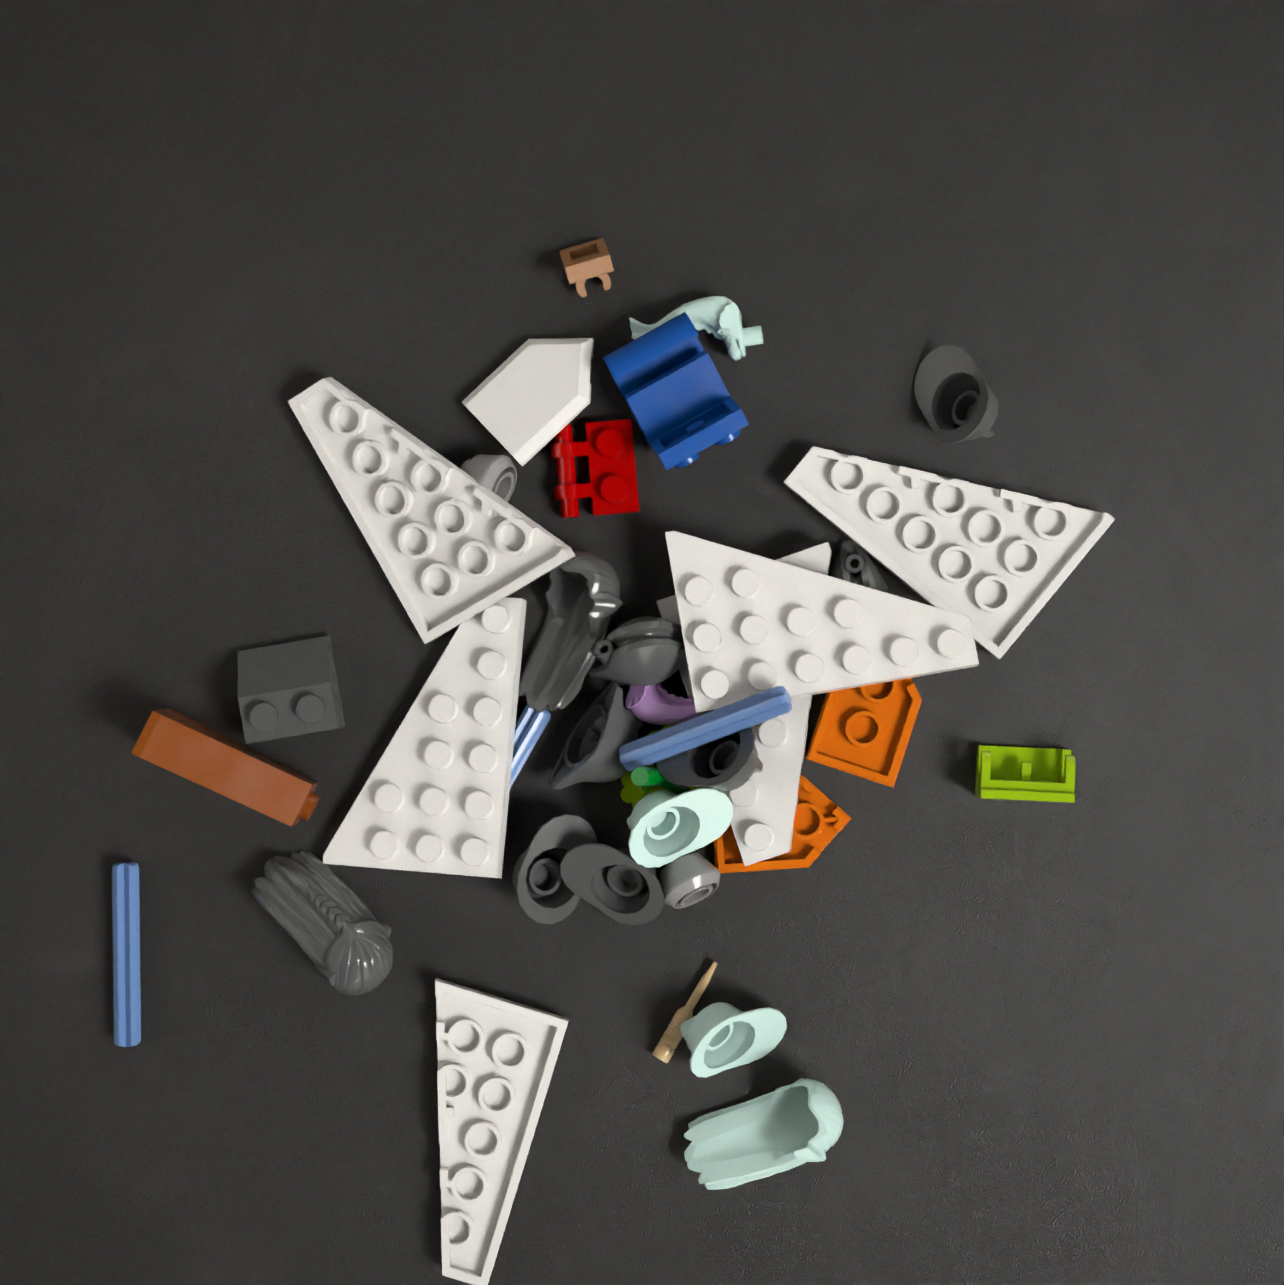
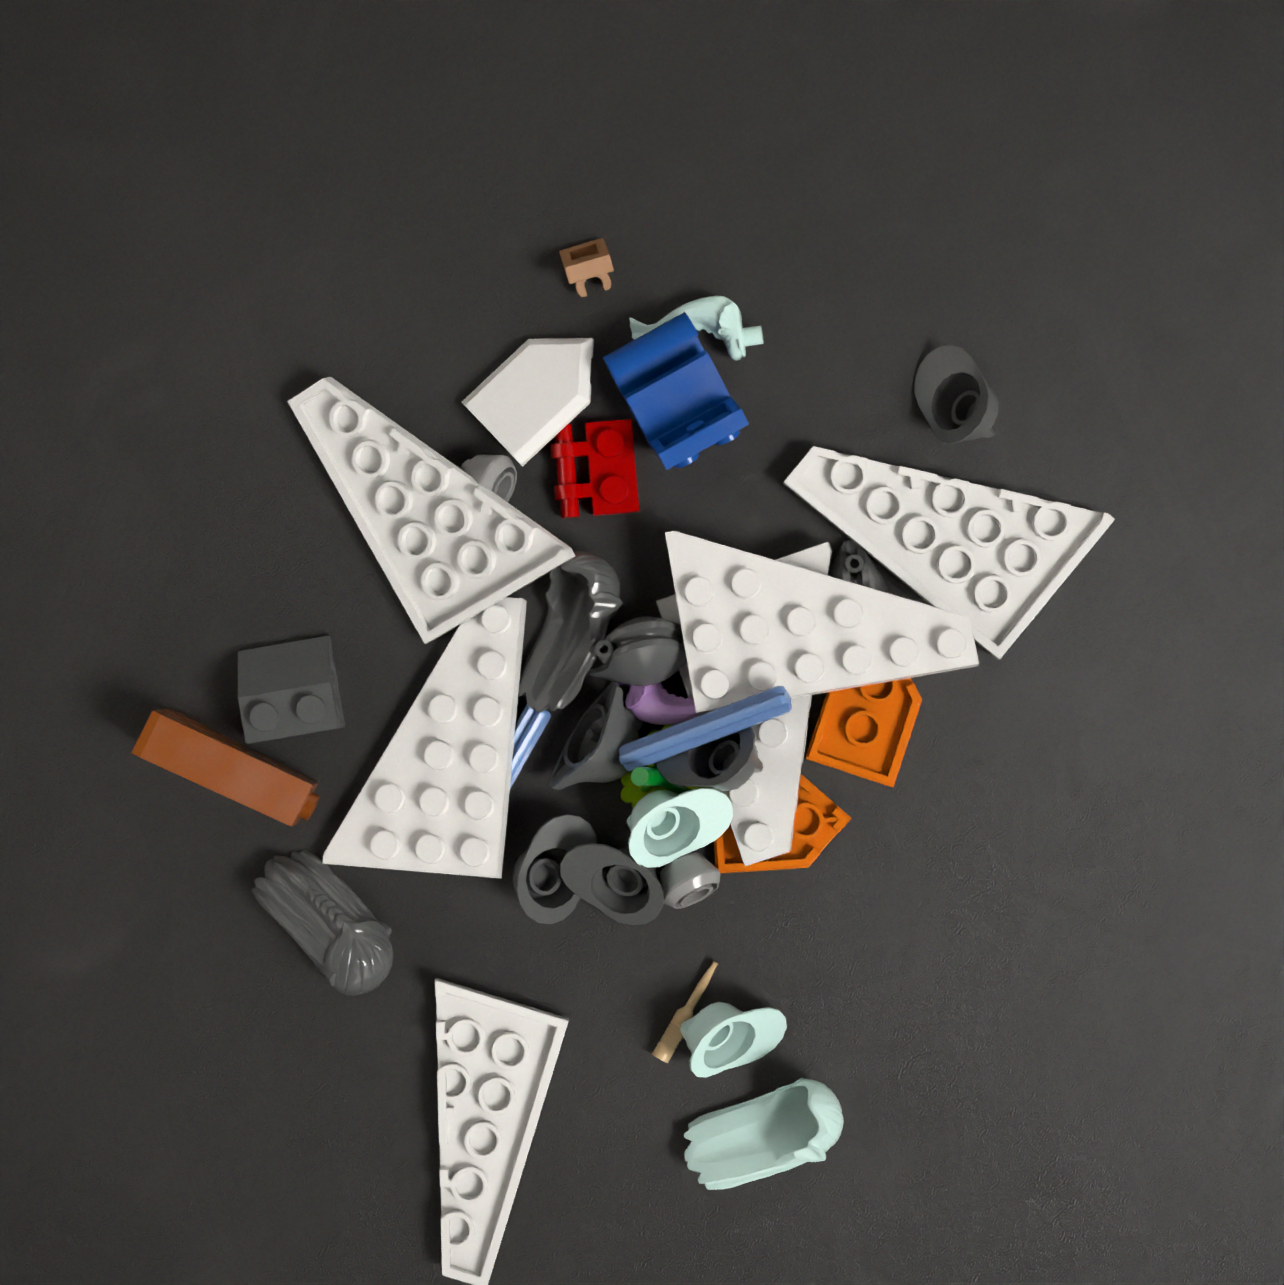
(126, 954): medium blue axle -> none
(1025, 773): lime hinge -> none

